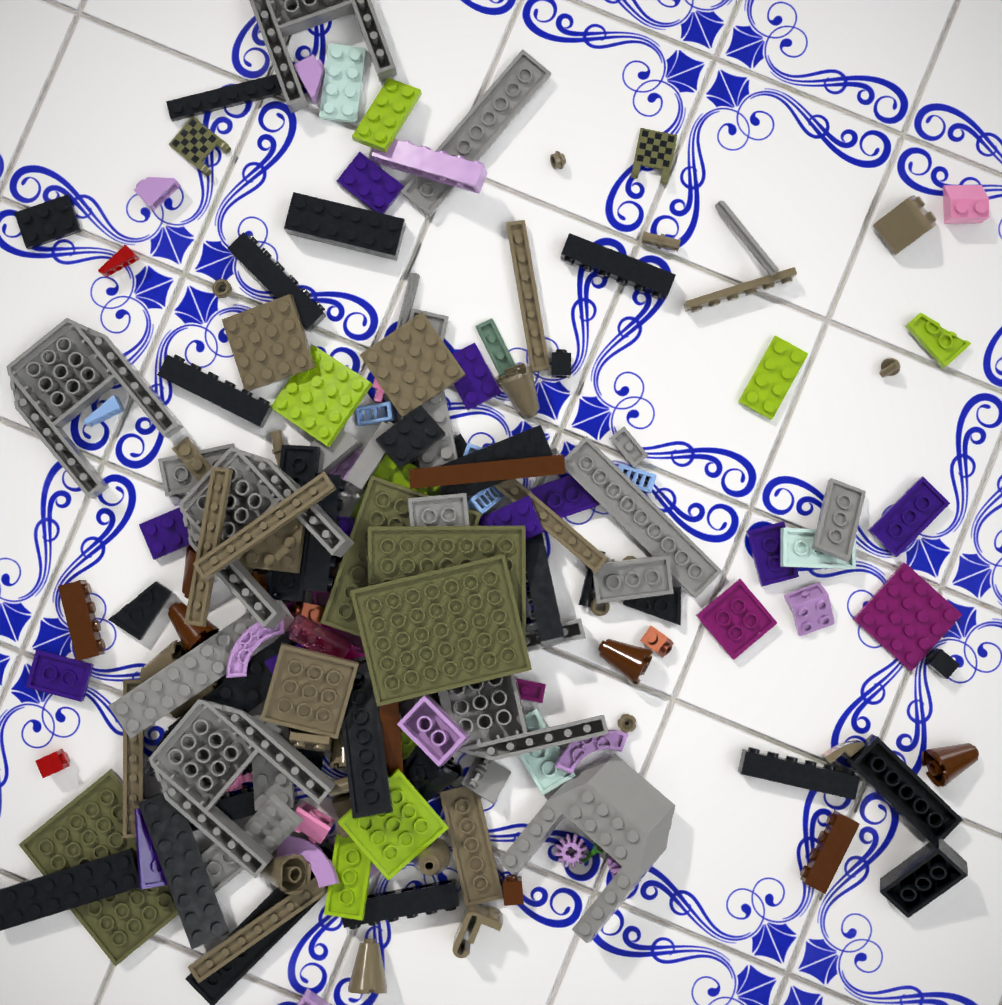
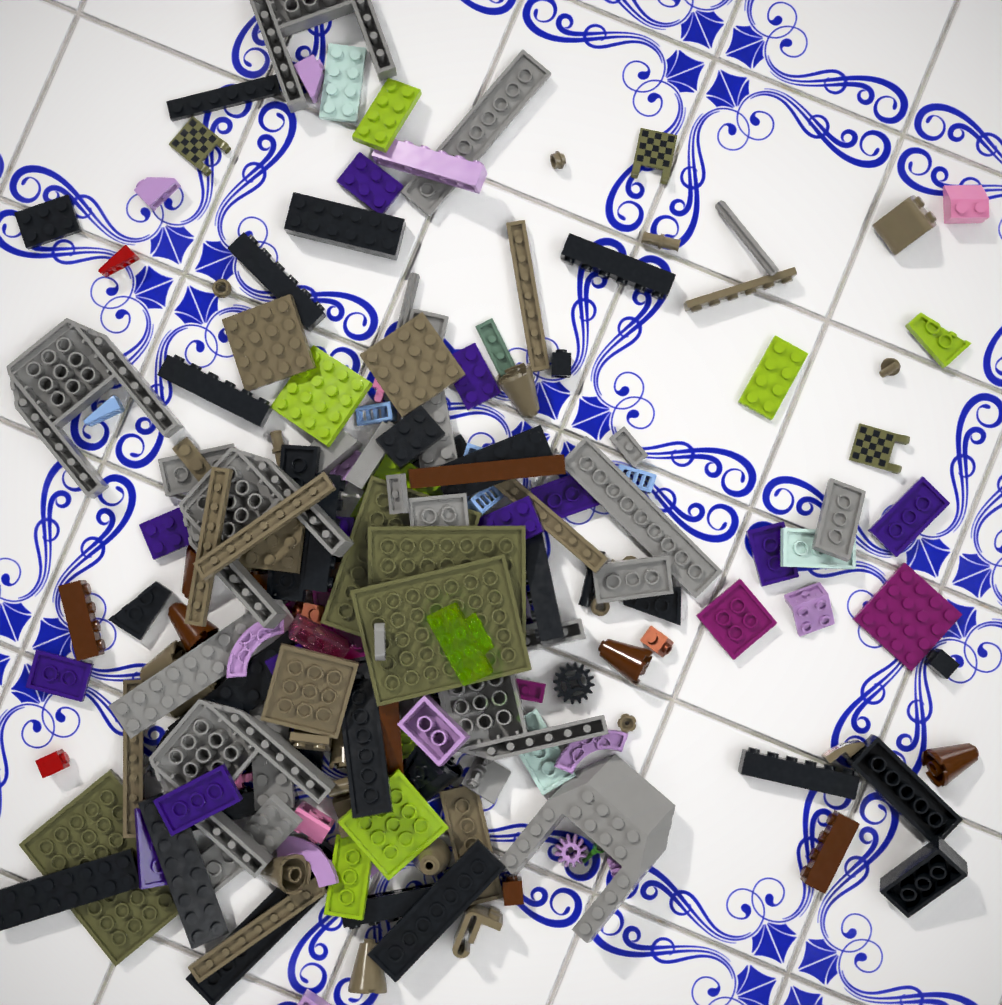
(198, 799): none -> dark purple plate
(380, 641): none -> light grey beam
(397, 493): none -> light grey plate
(436, 910): none -> black plate
(462, 642): none -> clear neon green bracket
(569, 691): none -> black gear
(874, 447): none -> olive flag

